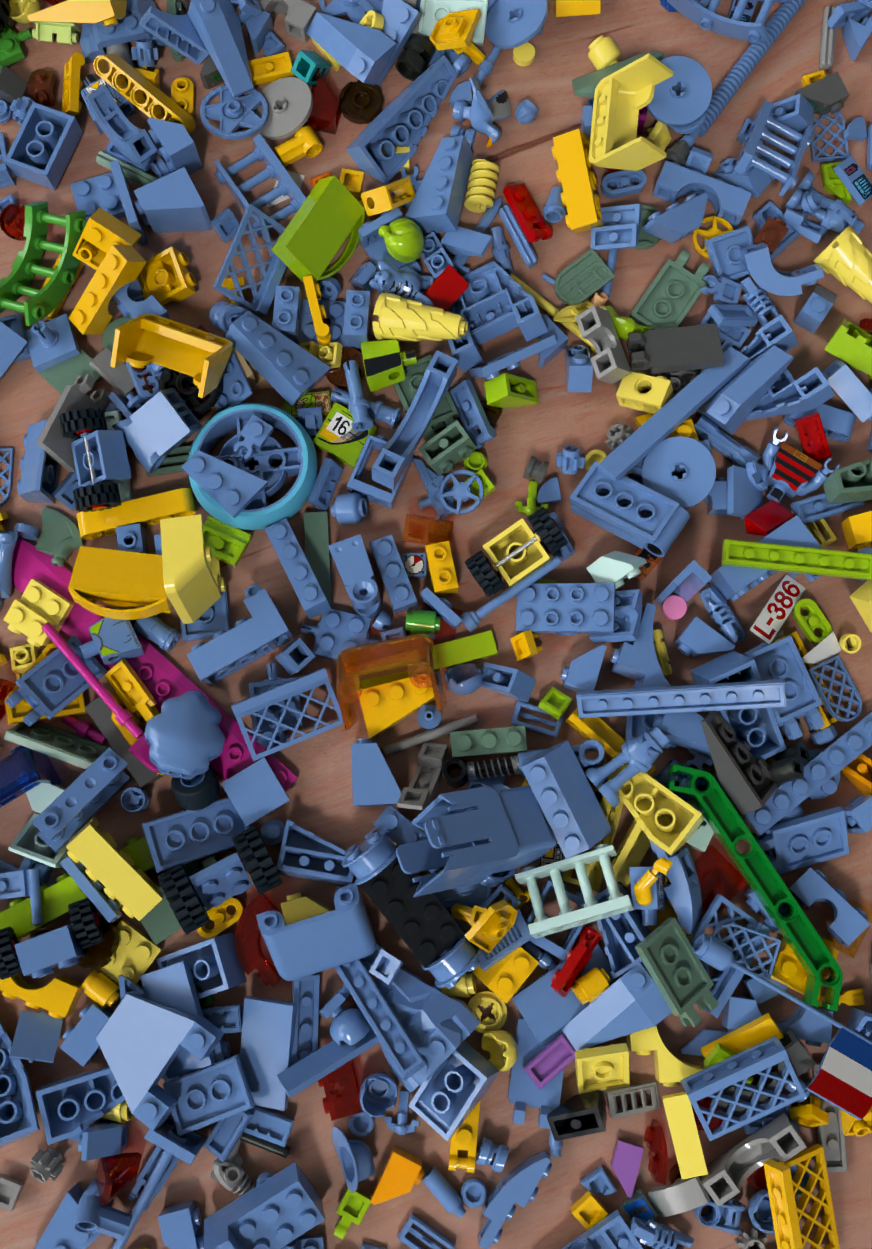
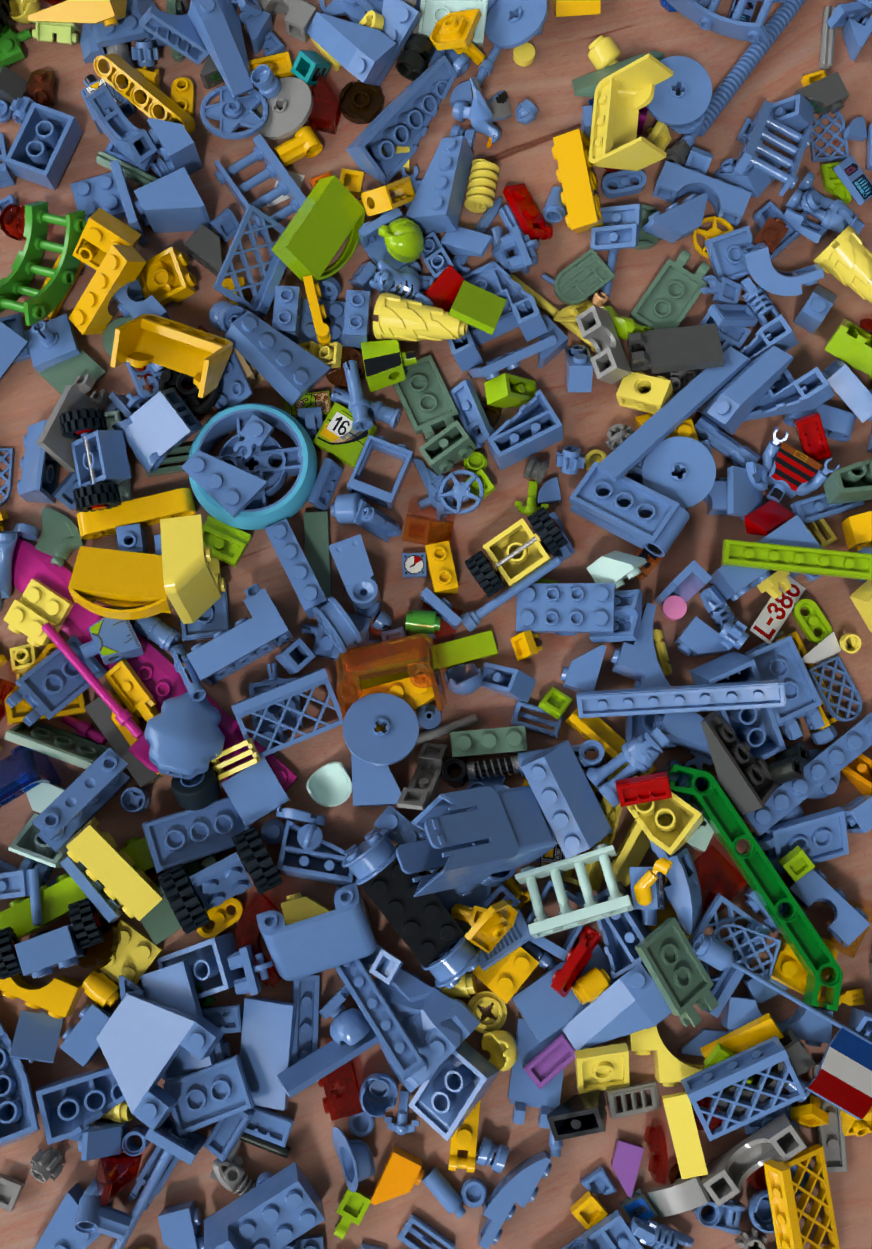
(72, 85): yellow plate -> none
(117, 377): light grey tile -> none
(128, 1145): none -> medium blue beam
(195, 688): none -> medium blue pin
(206, 248): none -> dark grey slope
(219, 766): none -> light yellow tile
(245, 959): none -> medium blue hips
(265, 81): none -> medium blue wheel
(300, 816): none -> medium blue tile
(310, 837): none -> medium blue tile
(330, 785): none -> light aqua helmet
(337, 625): none -> medium blue wheel
(376, 522): none -> medium blue hinge
(380, 747): none -> medium blue piece
(393, 574): medium blue arch -> none
(400, 448): medium blue arch -> none
(477, 307): none -> lime tile
(522, 249): none -> medium blue hips
(526, 433): none -> medium blue wedge
(643, 789): none -> red plate
(733, 635): none -> medium blue gear
(773, 582): none -> light yellow tile
(796, 863): none -> lime plate

